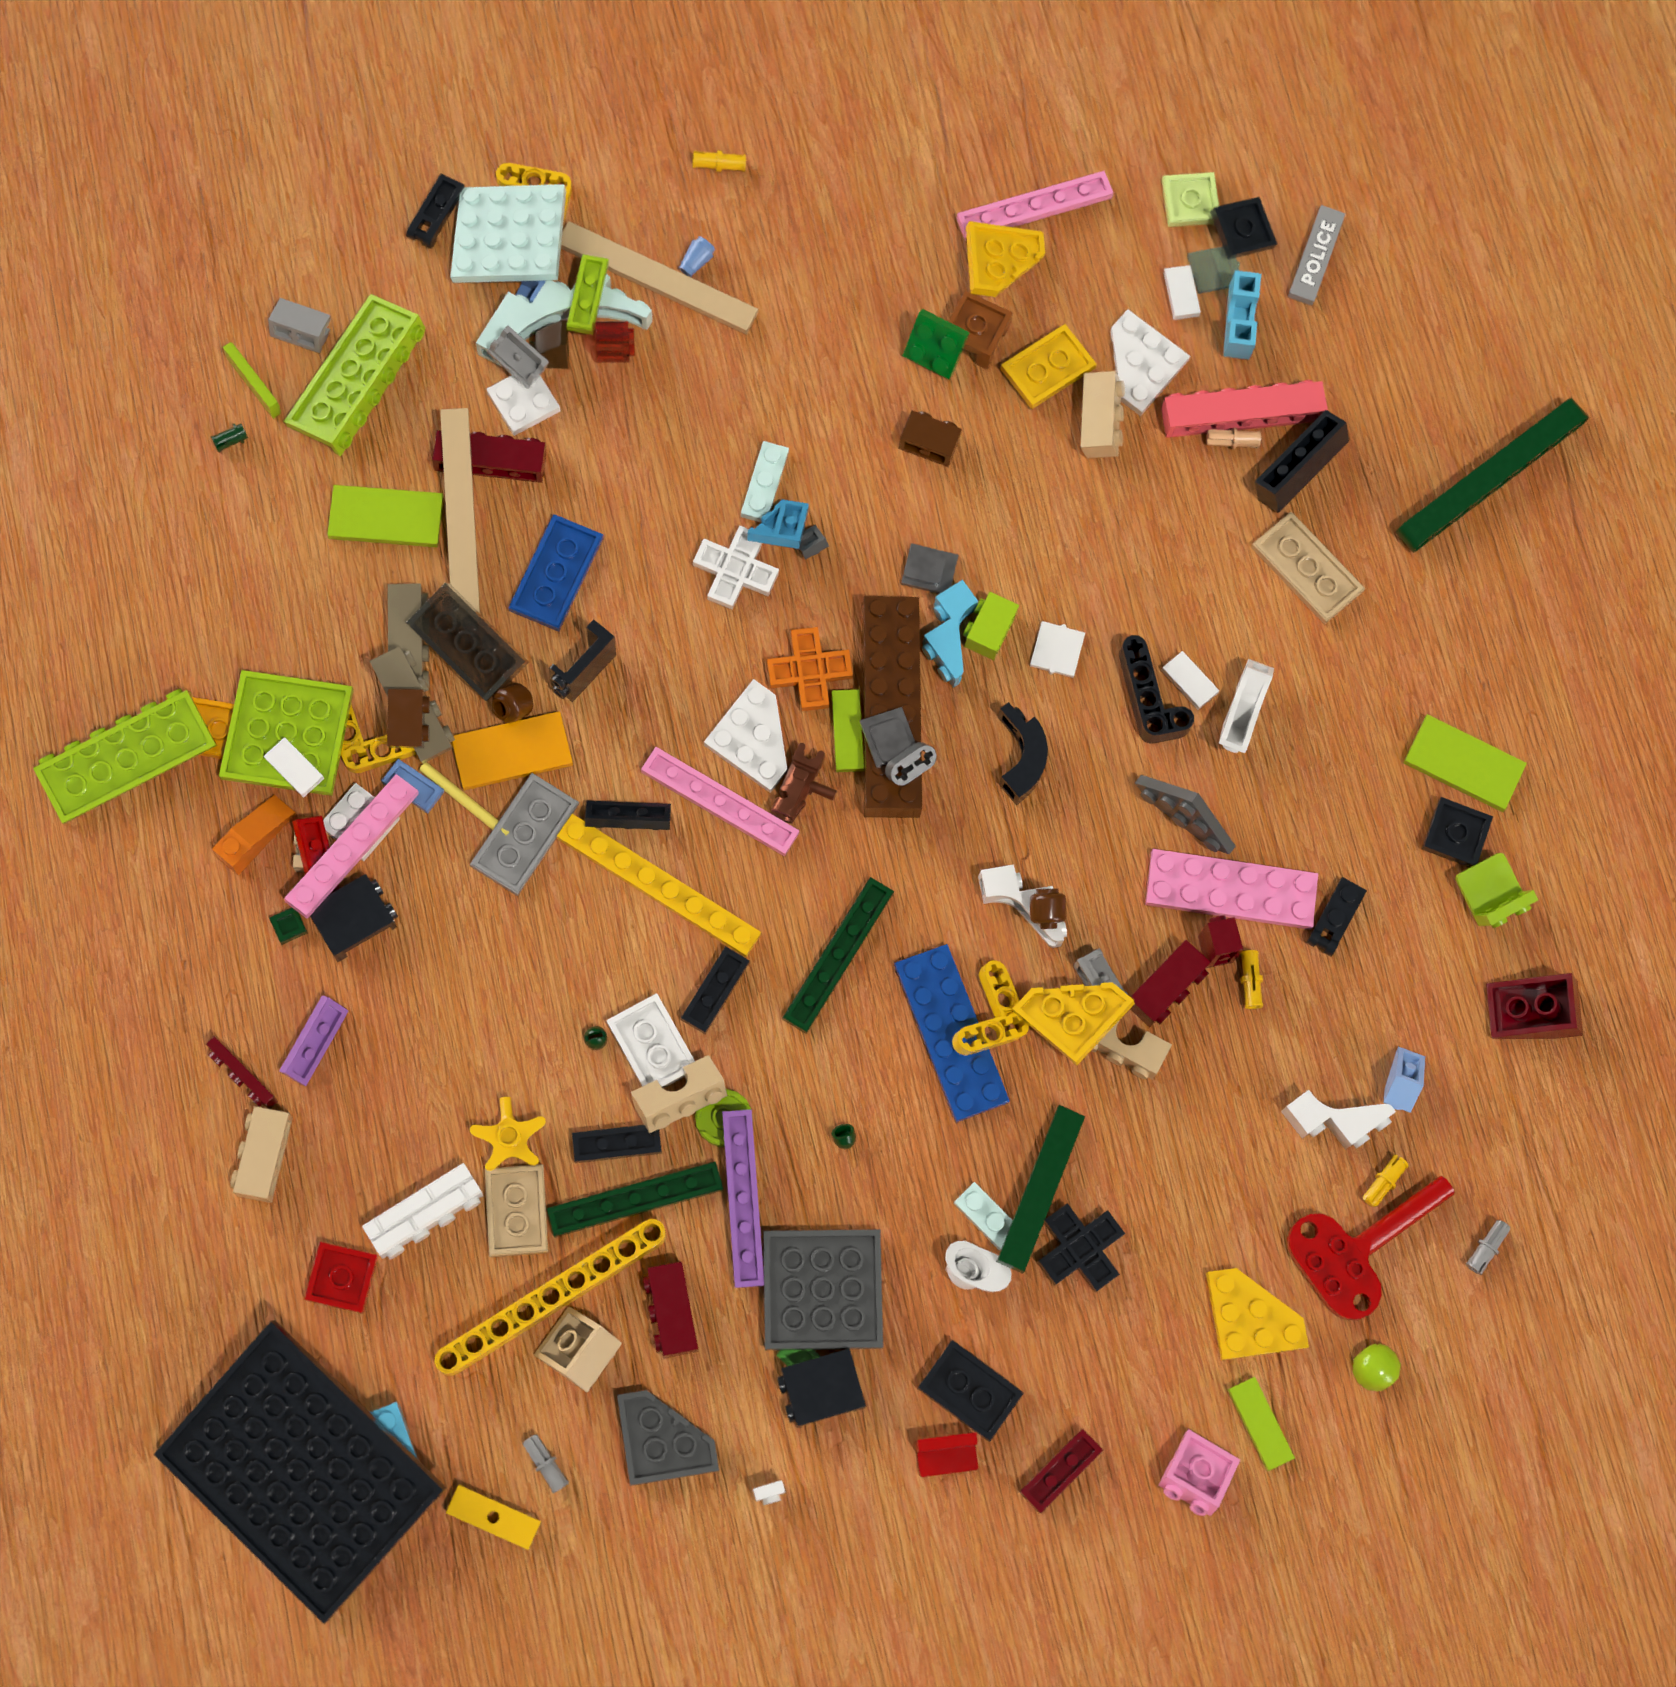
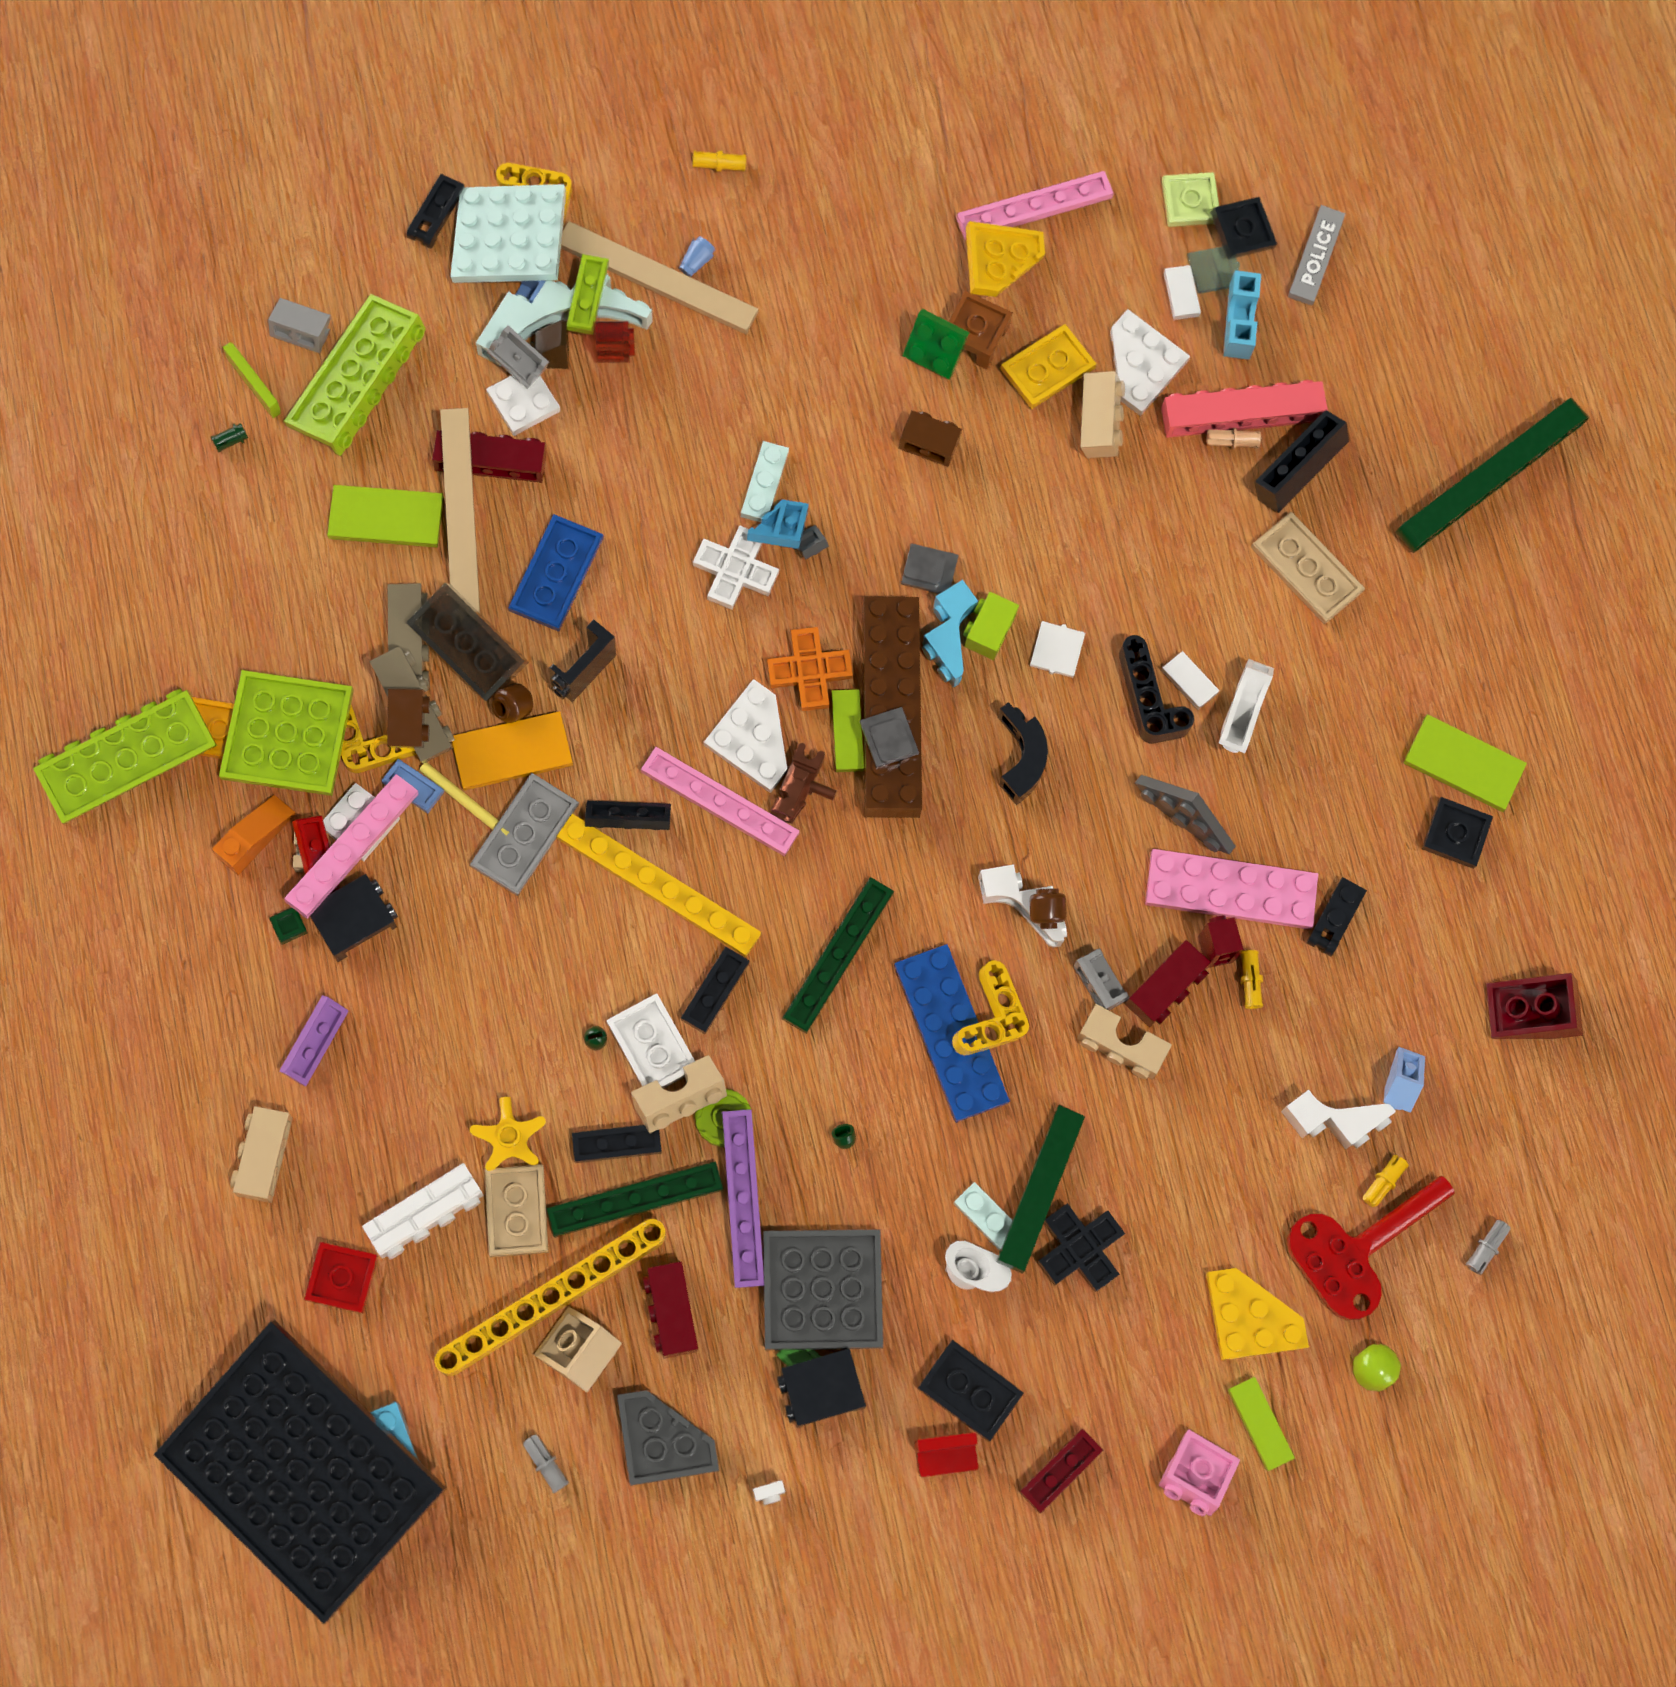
(240, 1074): dark red plate -> none
(294, 767): white tile -> none
(476, 1508): yellow tile -> none
(910, 763): beam -> none
(1074, 1015): yellow plate -> none
(1493, 891): lime bracket -> none

